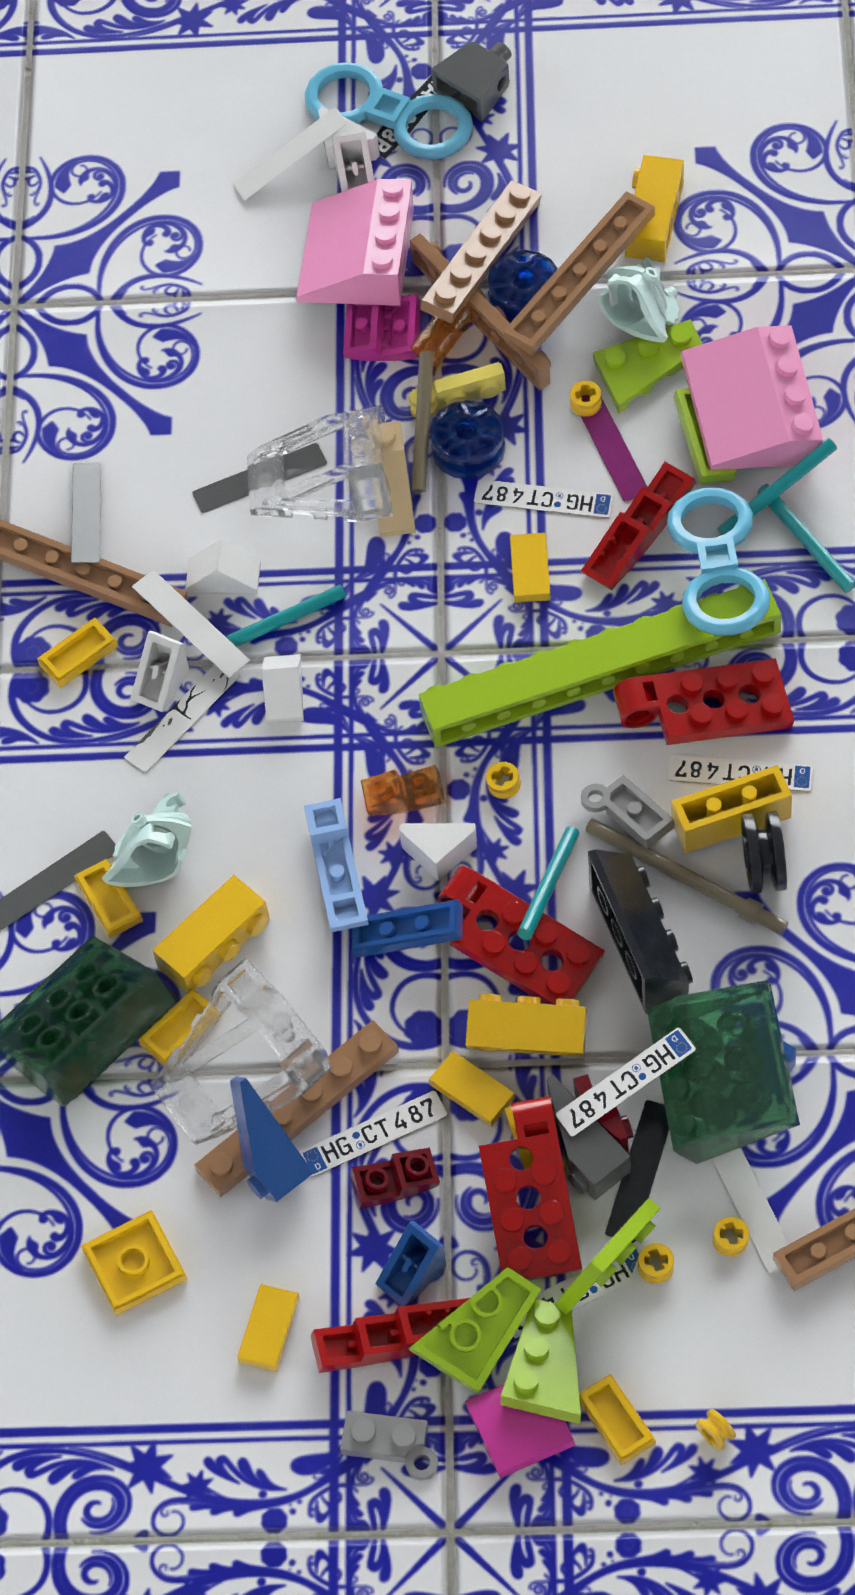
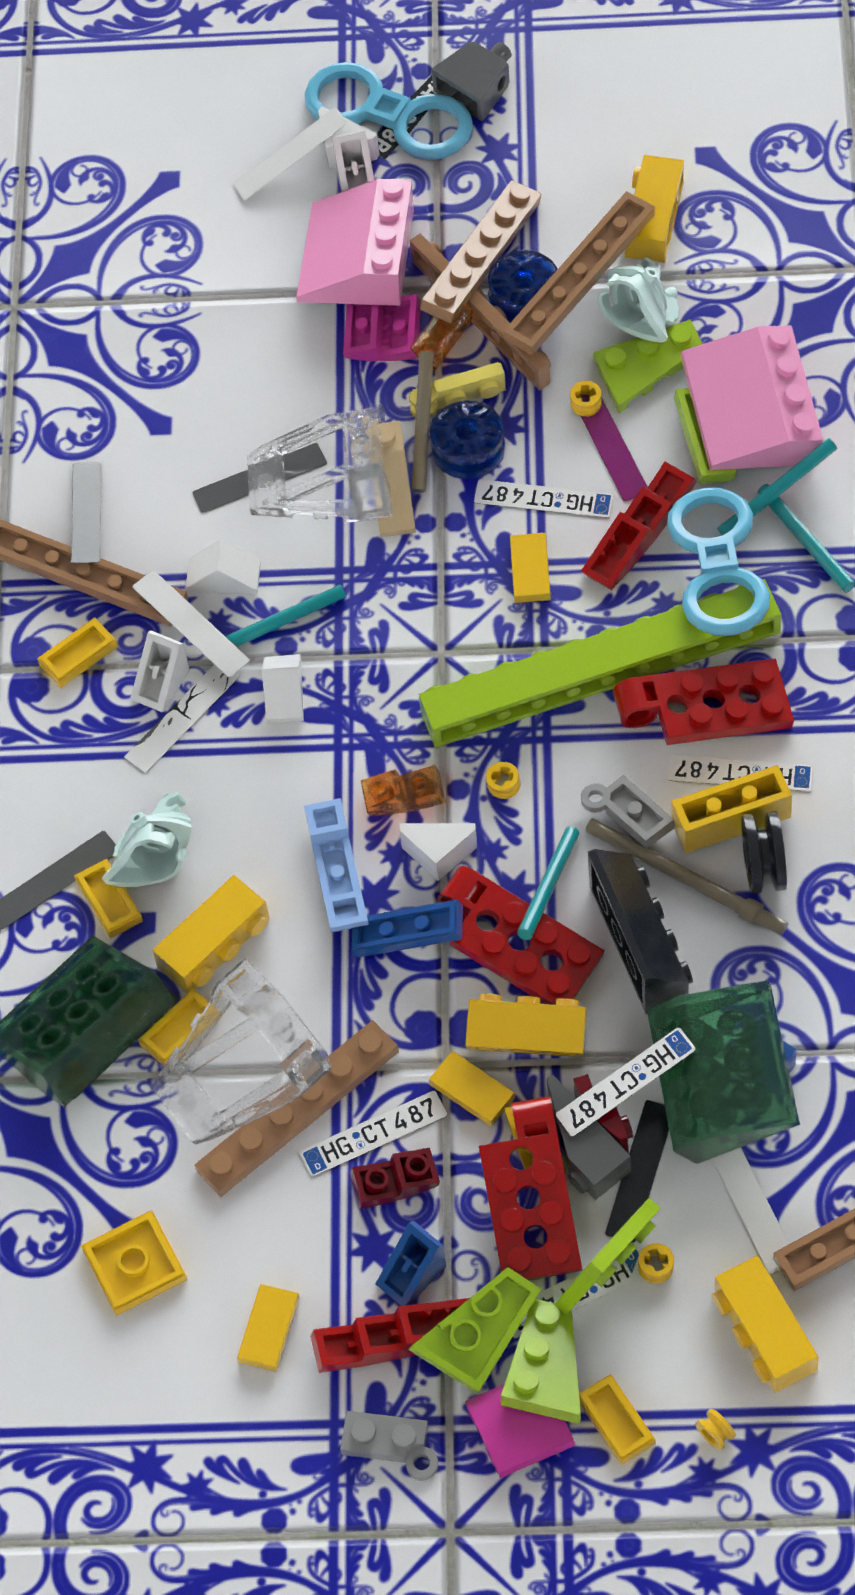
(265, 1148): blue slope -> none
(722, 1244): yellow bush -> none
(764, 1324): none -> yellow brick

